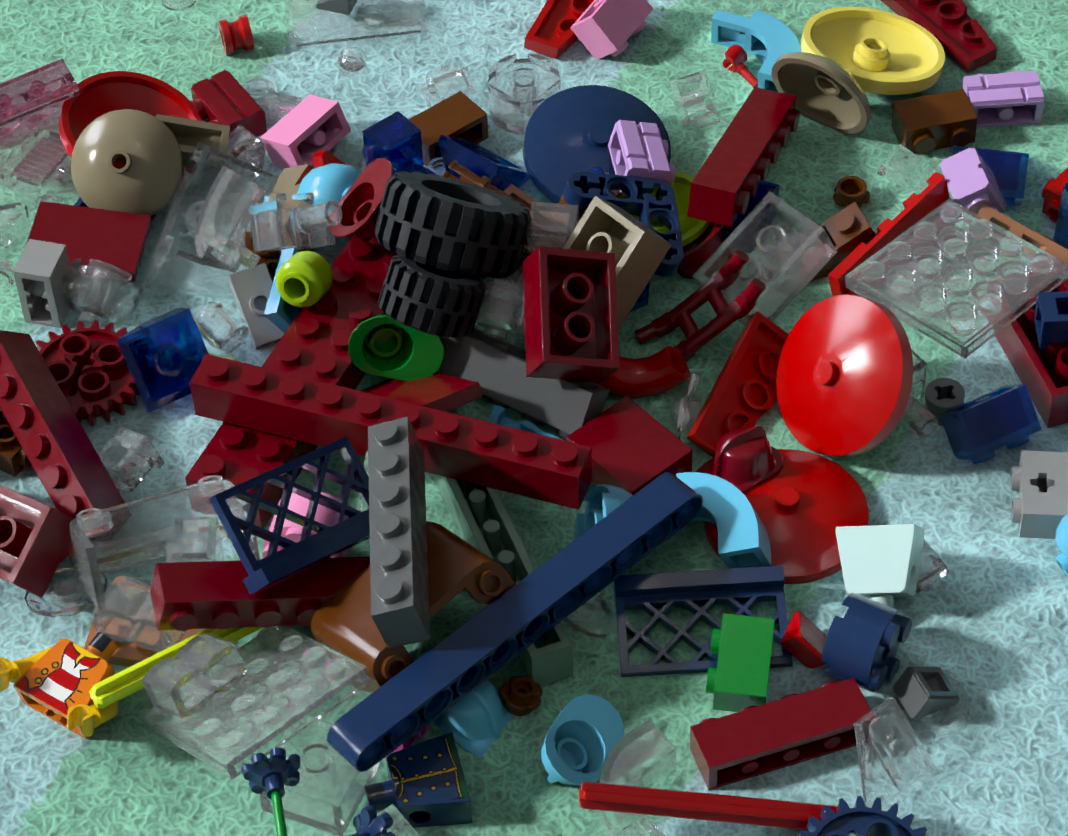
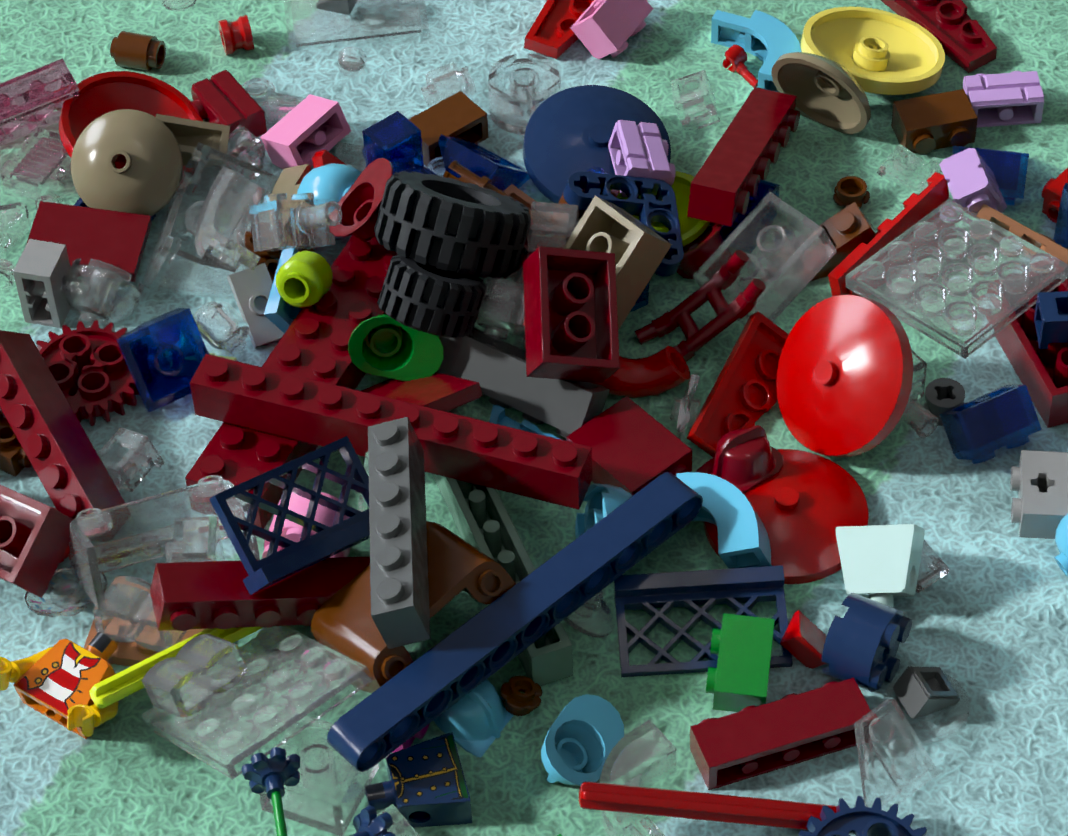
(138, 51): none -> reddish brown brick

